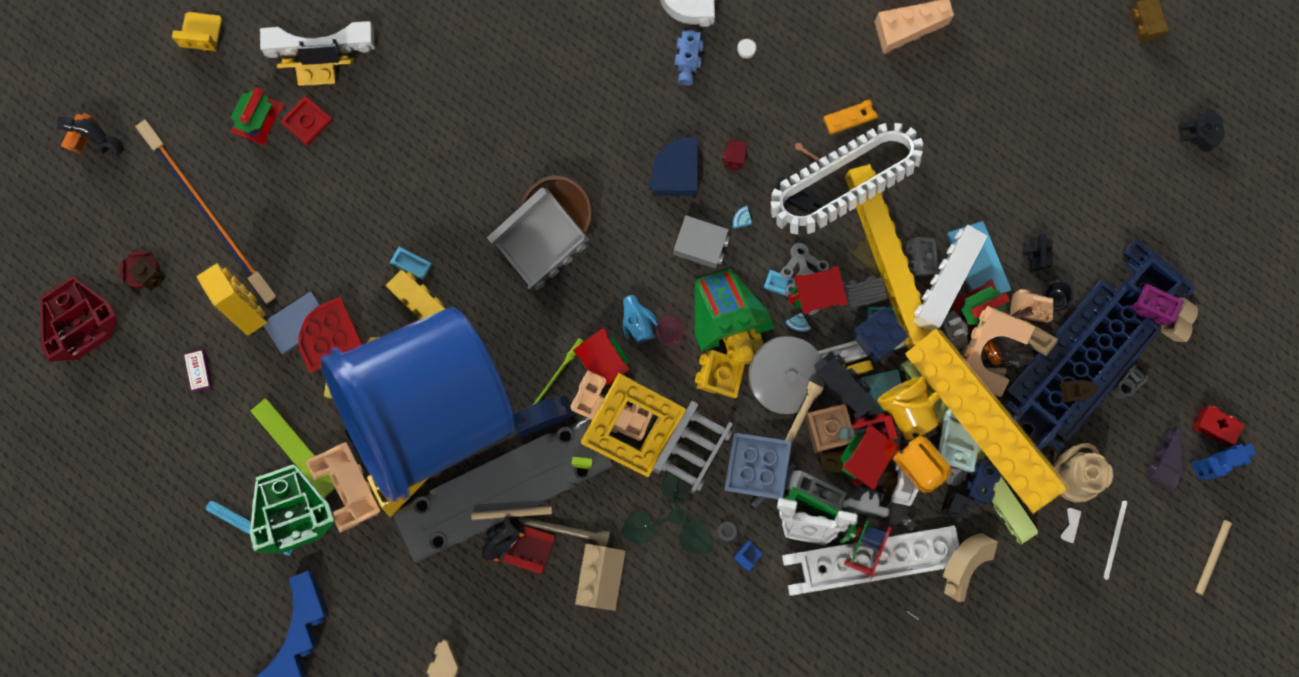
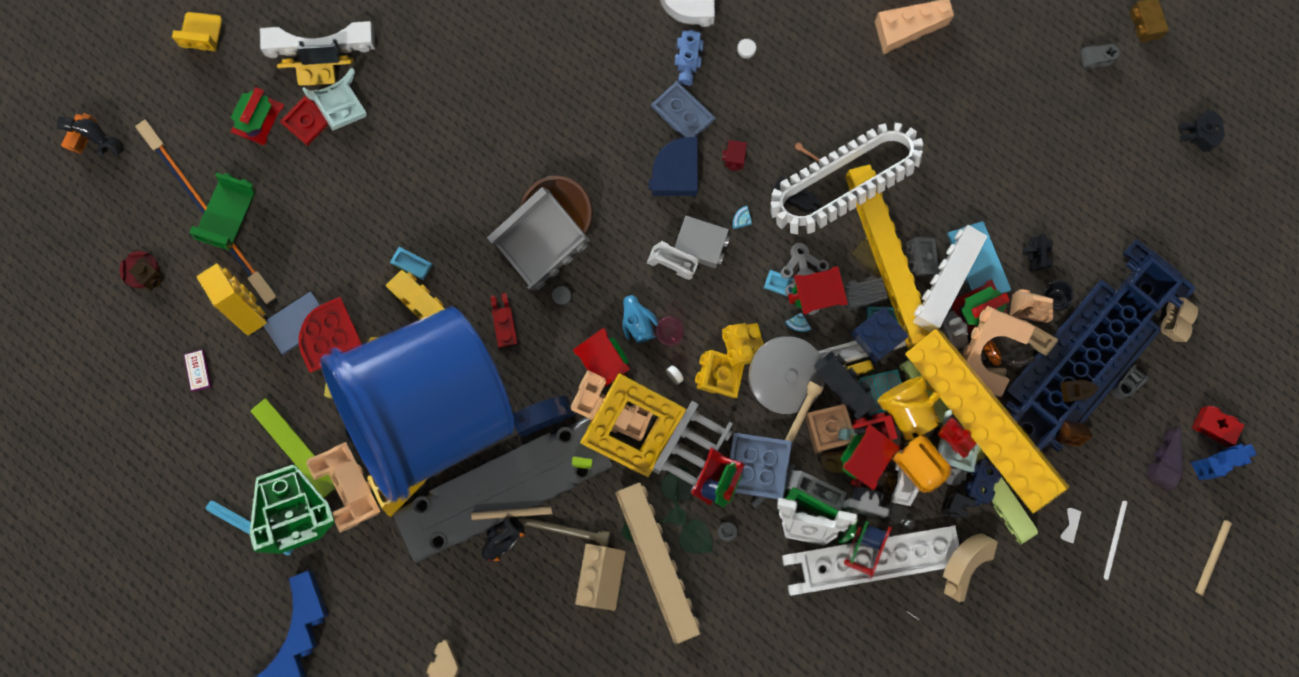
(74, 321): dark red wedge -> none
(224, 212): none -> green panel
(338, 102): none -> light aqua piece
(503, 323): none -> red hinge
(531, 550): red bracket -> none
(561, 296): none -> dark grey tile
(570, 355): lime piece -> none
(657, 563): none -> tan brick
(673, 258): none -> white piece
(674, 374): none -> white tile
(682, 111): none -> sand blue tile
(718, 479): none -> piece
(726, 309): green wedge -> none
(747, 556): blue panel -> none
(849, 117): light orange plate -> none
(957, 437): none -> red hips
(1073, 434): none -> reddish brown slope
(1083, 473): tan piece -> none
(1099, 55): none -> dark grey piece
(1157, 305): magenta bracket -> none

